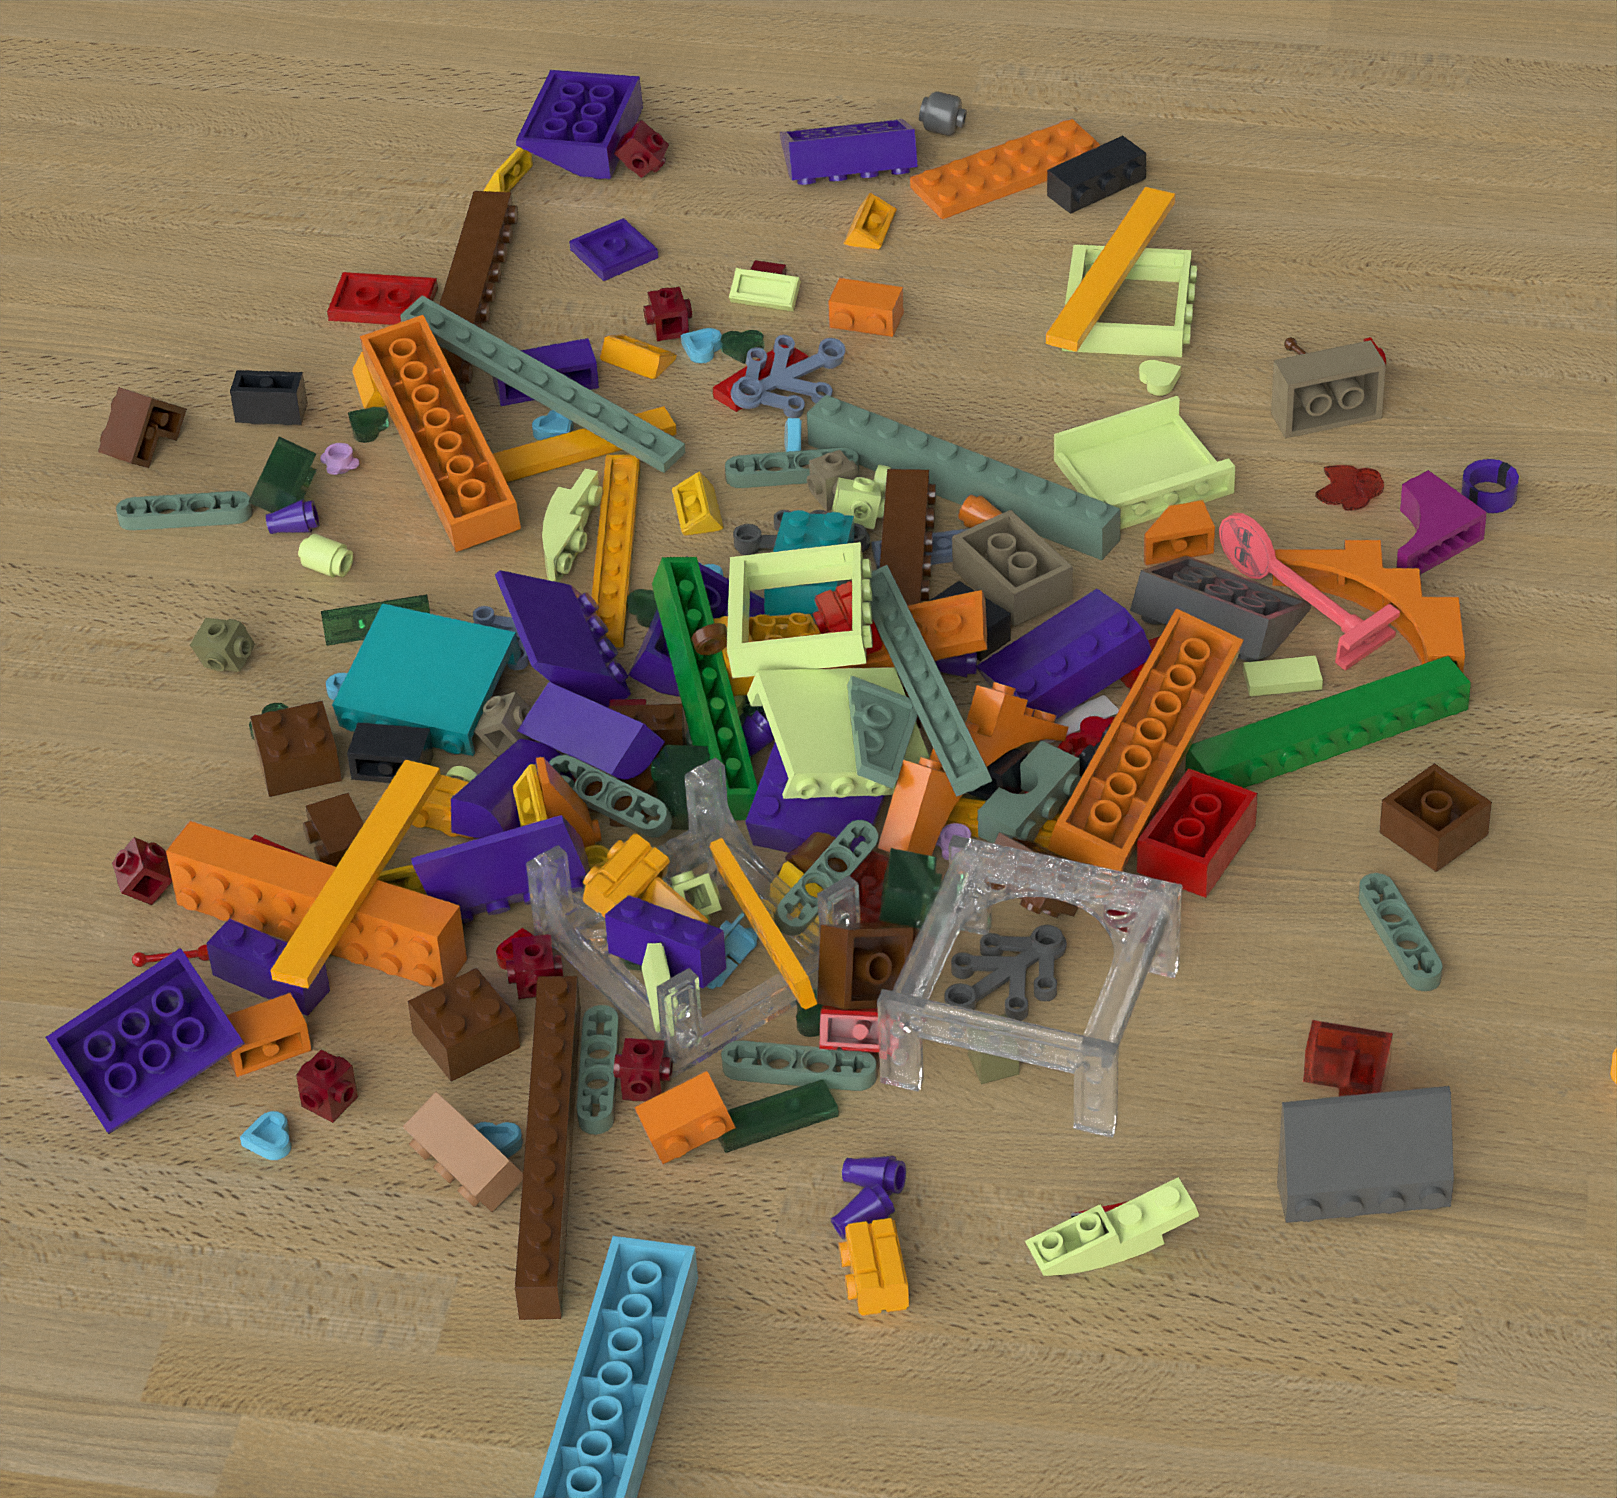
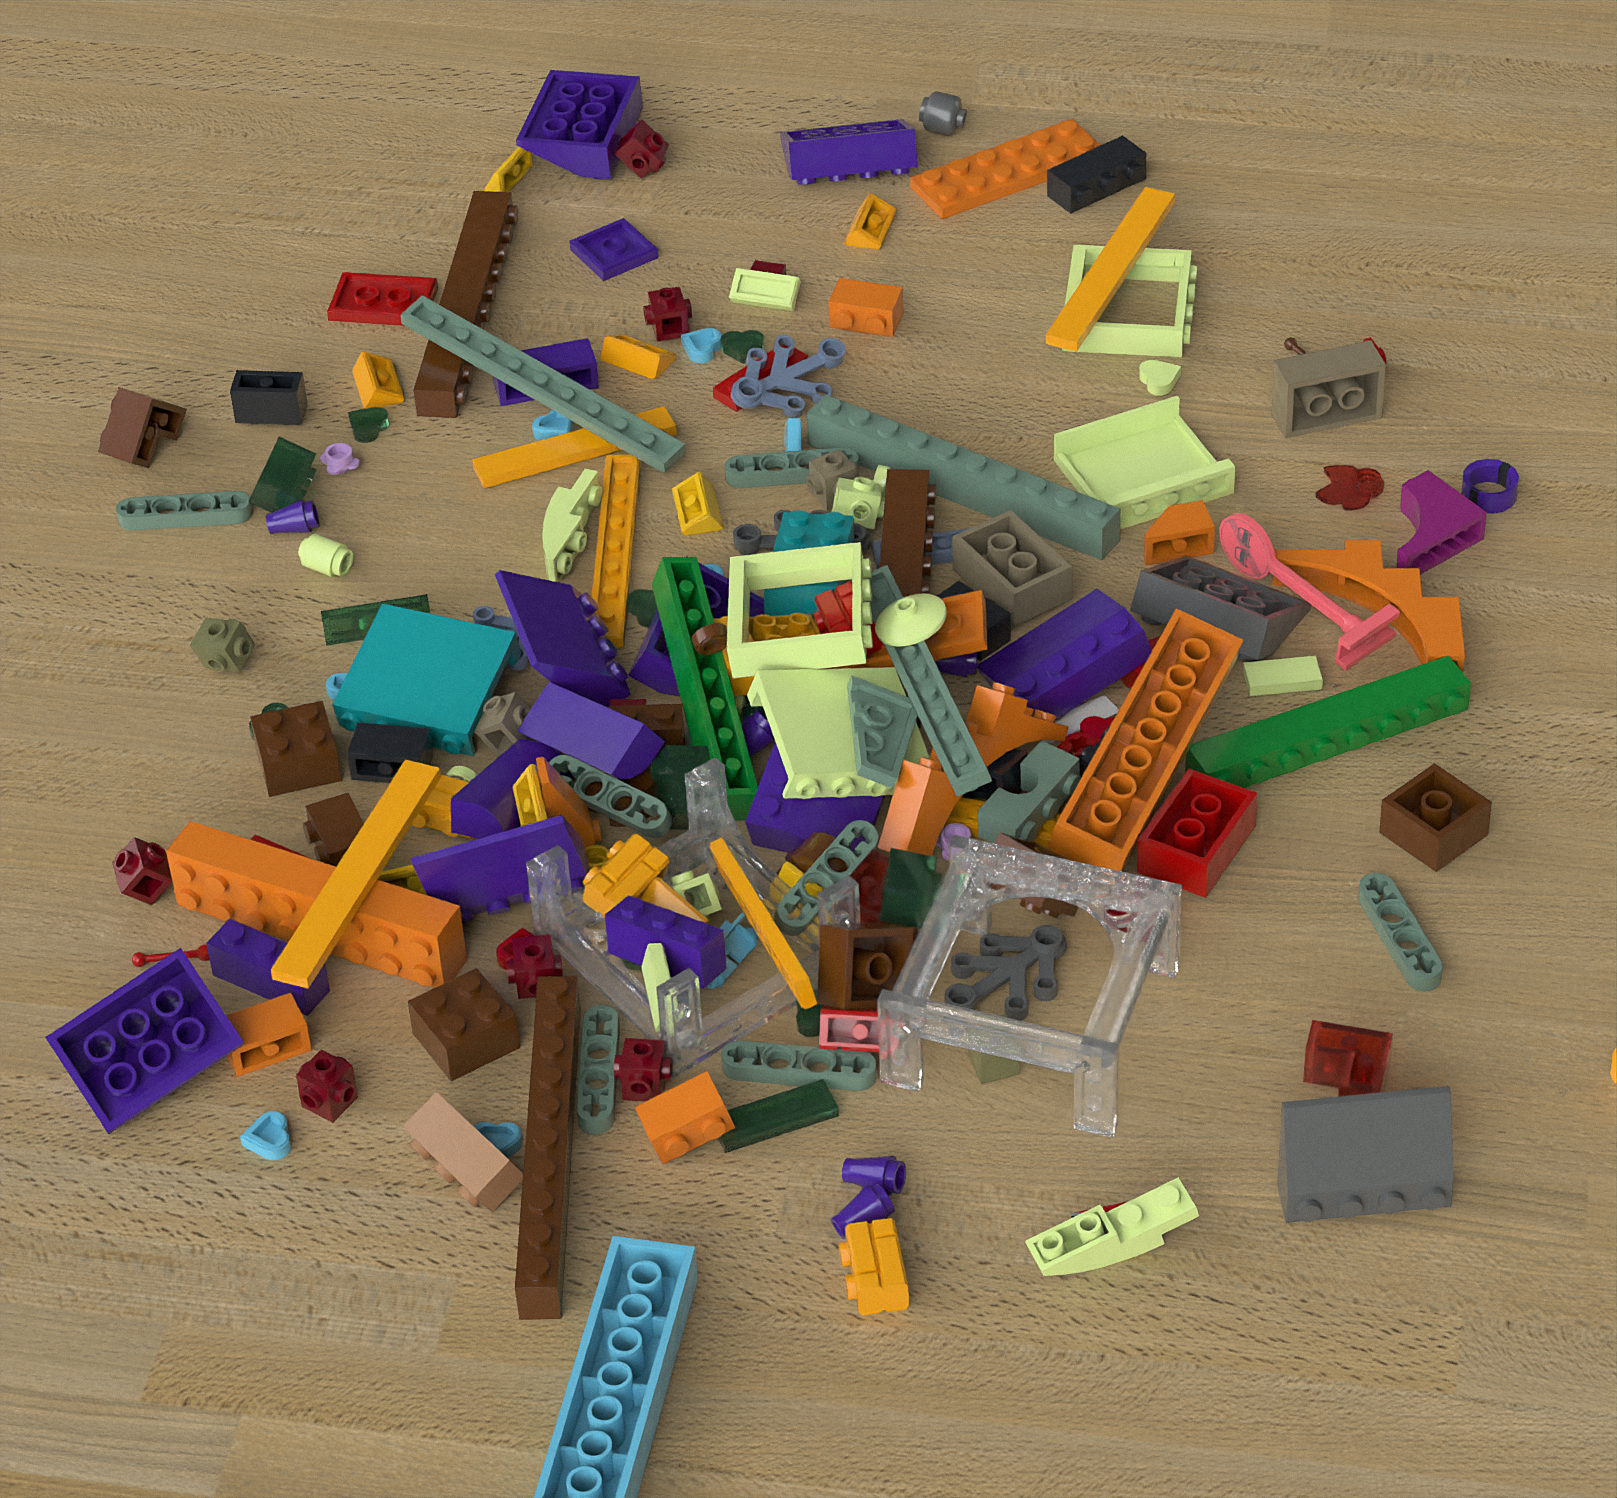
(440, 433): orange brick -> none
(910, 620): none -> yellowish green dish
(976, 511): orange cone -> none

